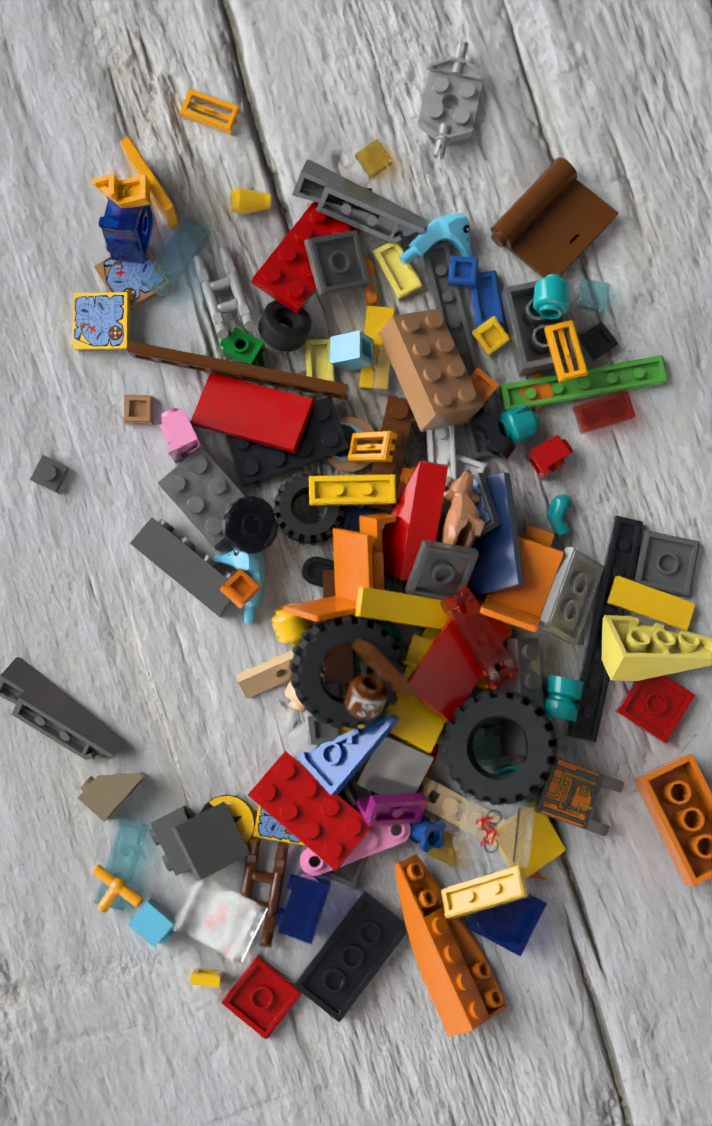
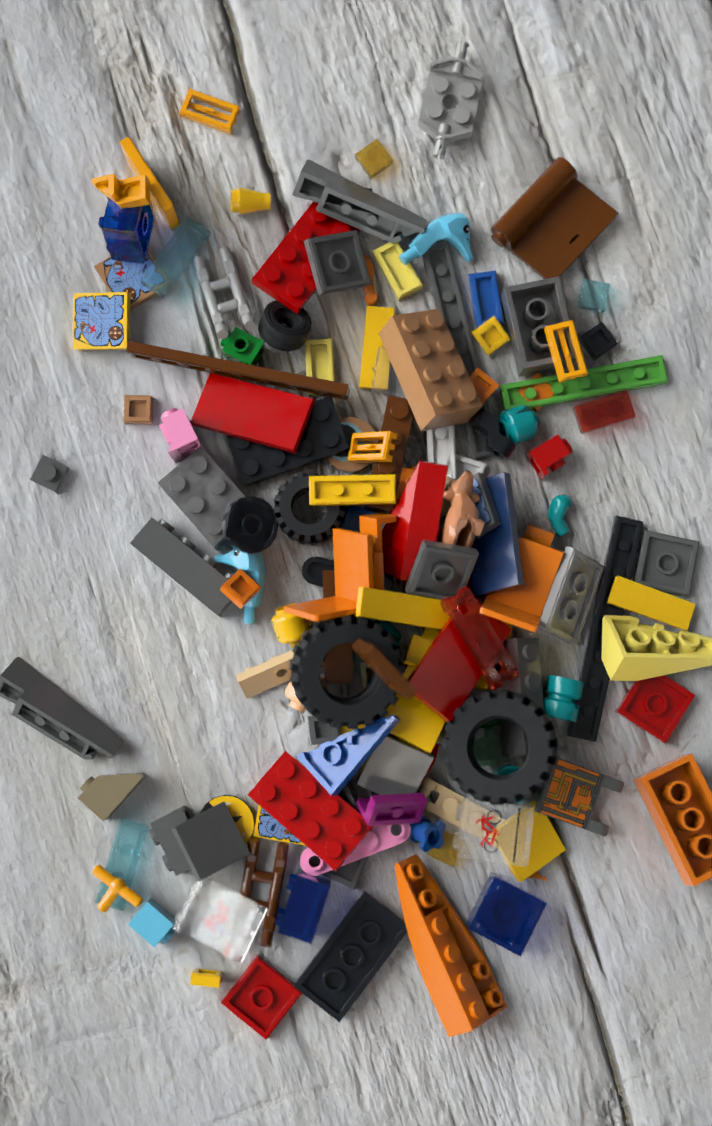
(351, 351): medium azure brick -> none
(365, 697): reddish brown head -> none
(462, 271): blue tile -> none
(484, 892): yellow tile -> none
(552, 296): teal head -> none

